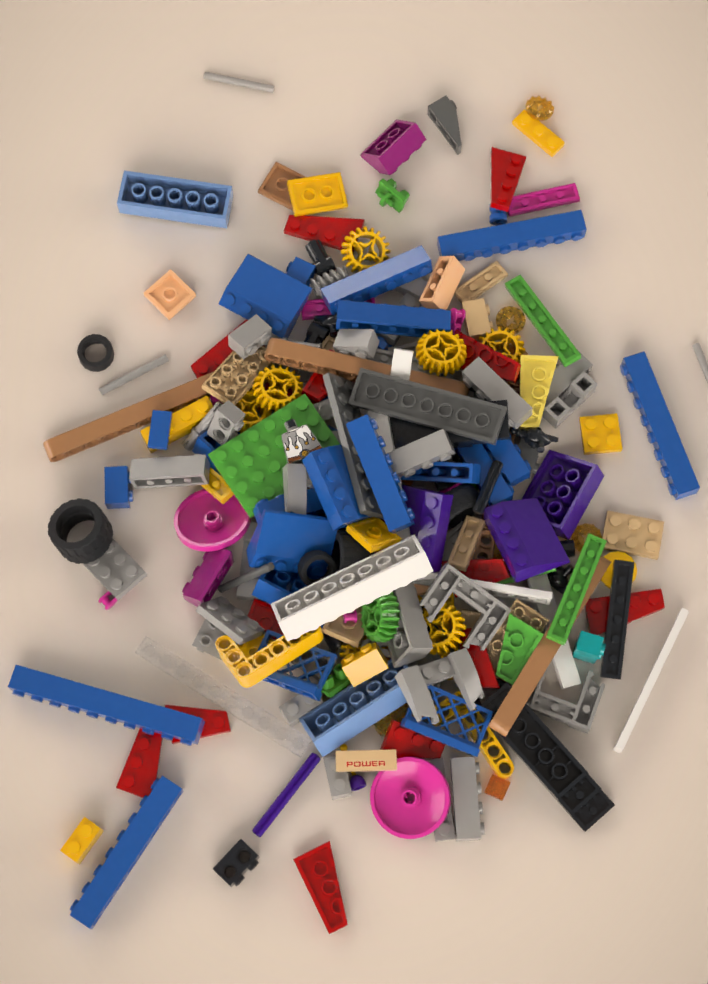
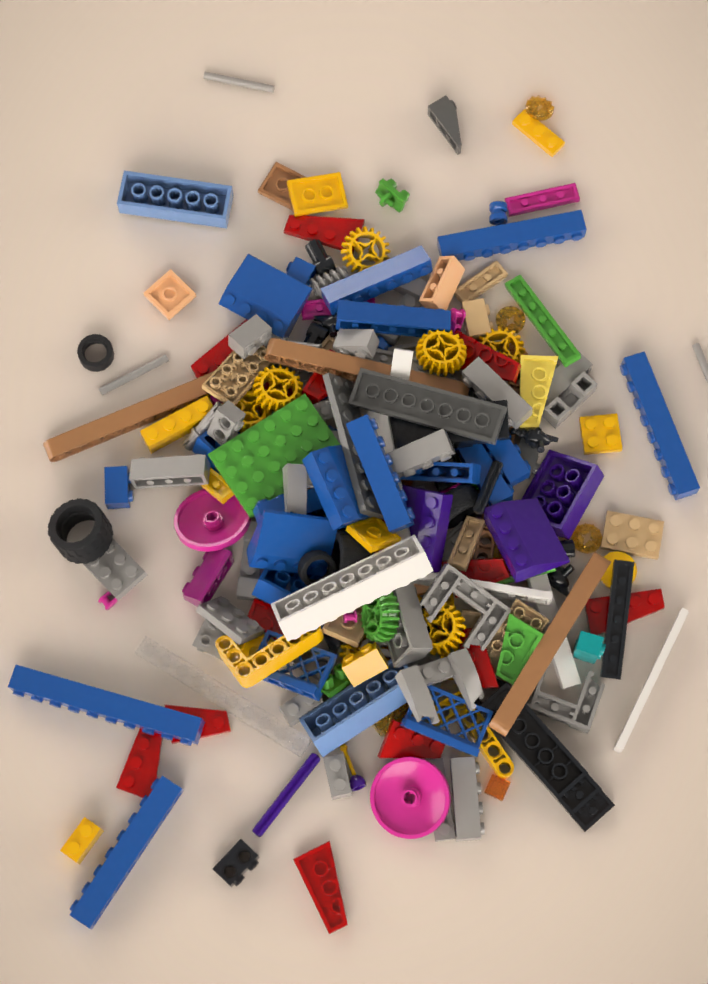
(159, 429): blue tile -> none
(246, 577): dark grey bar -> none
(298, 442): torso -> none
(366, 760): tan tile -> none
(394, 146): magenta slope -> none
(505, 175): red wing -> none
(576, 589): bright green plate -> none

